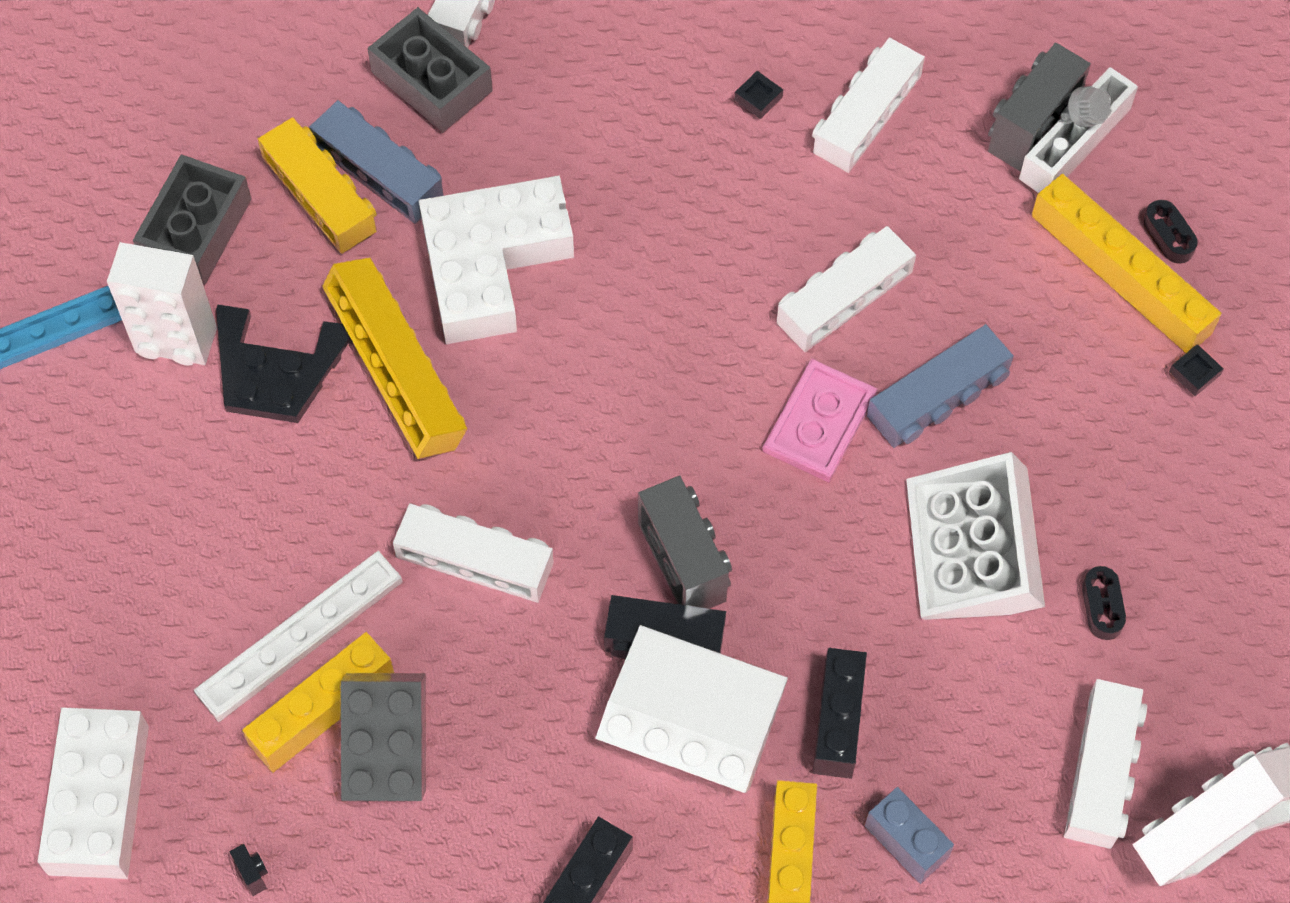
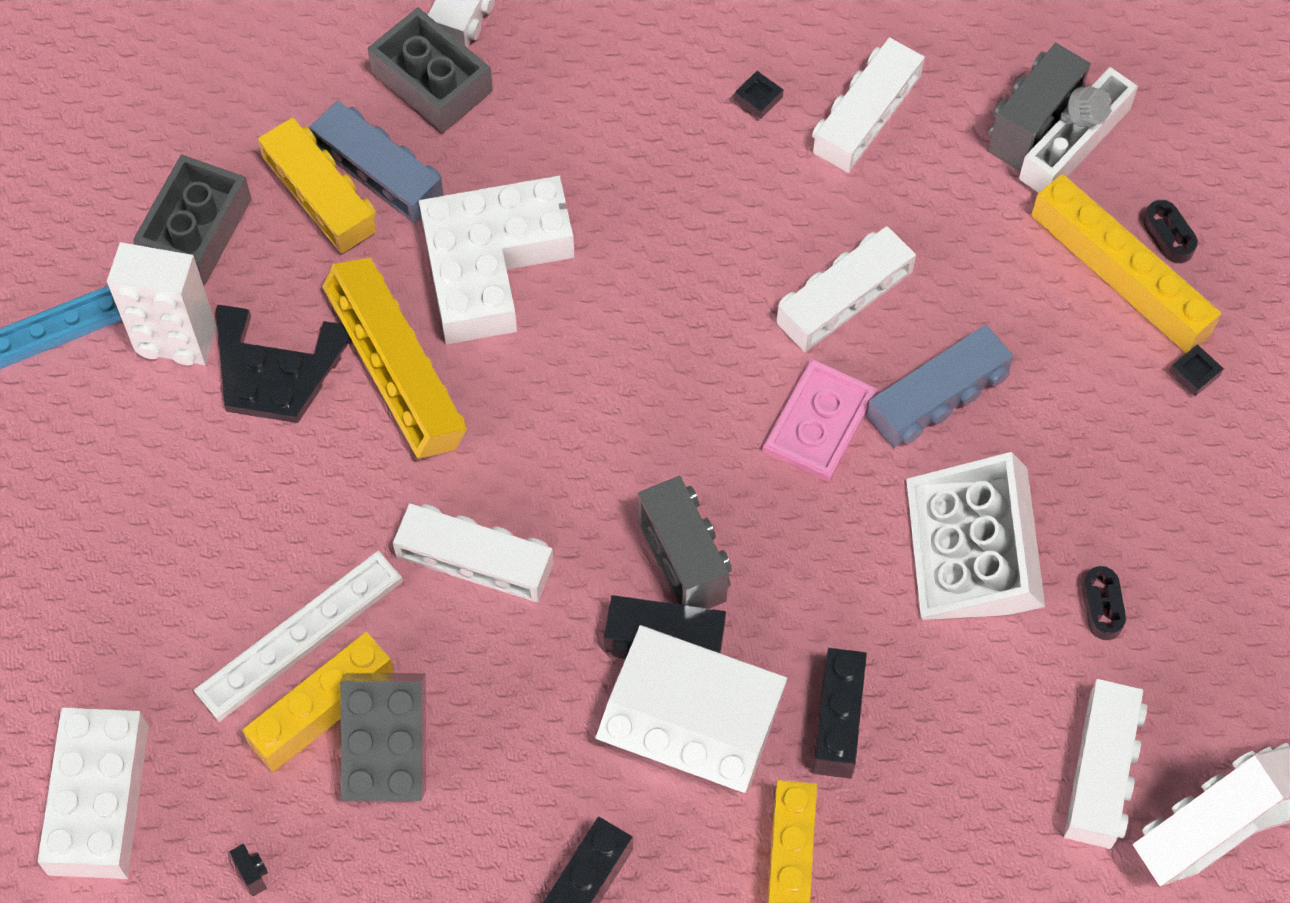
(909, 835): sand blue brick -> none

